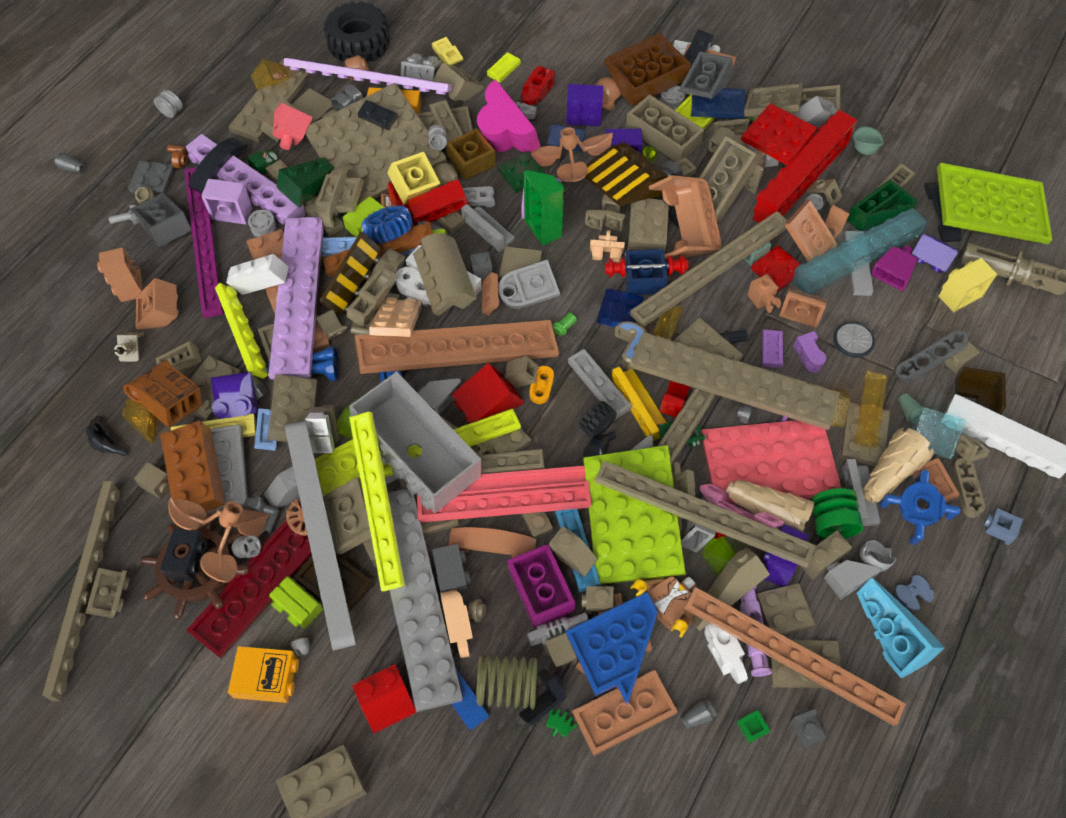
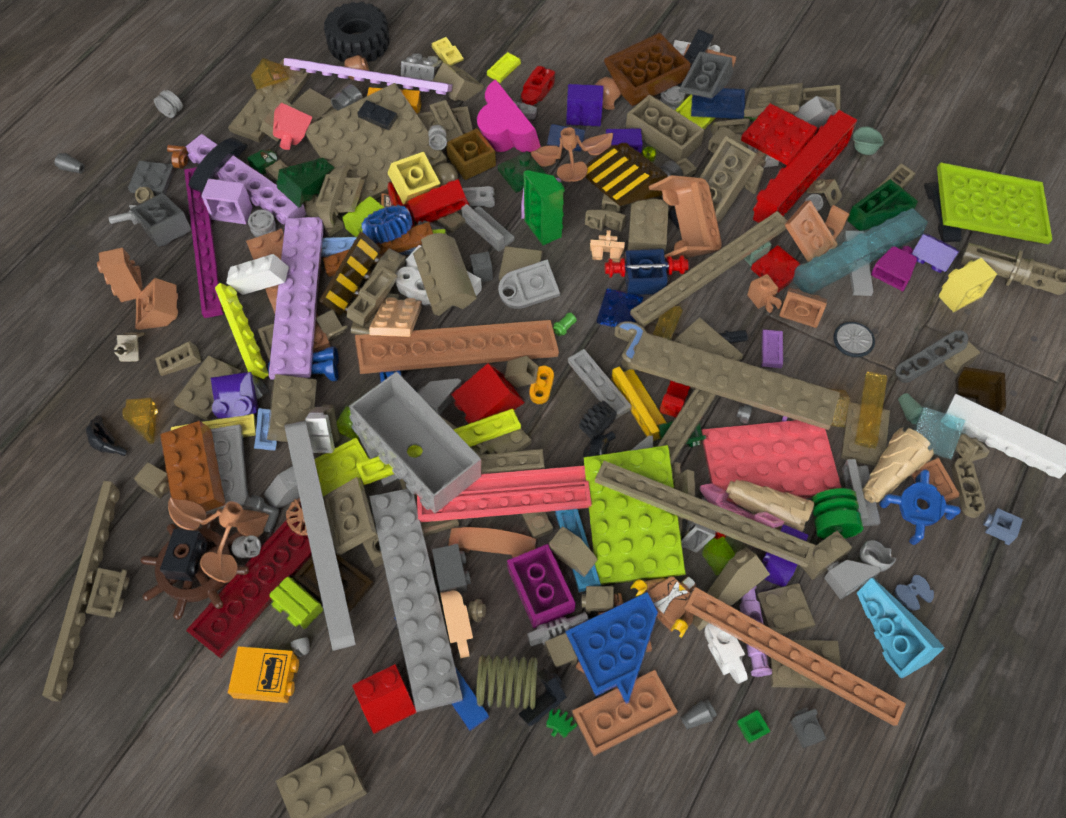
(165, 393): dark orange piece -> none
(377, 502): neon yellow tile -> none
(490, 293): nougat plate -> none
(809, 352): medium lavender leg -> none

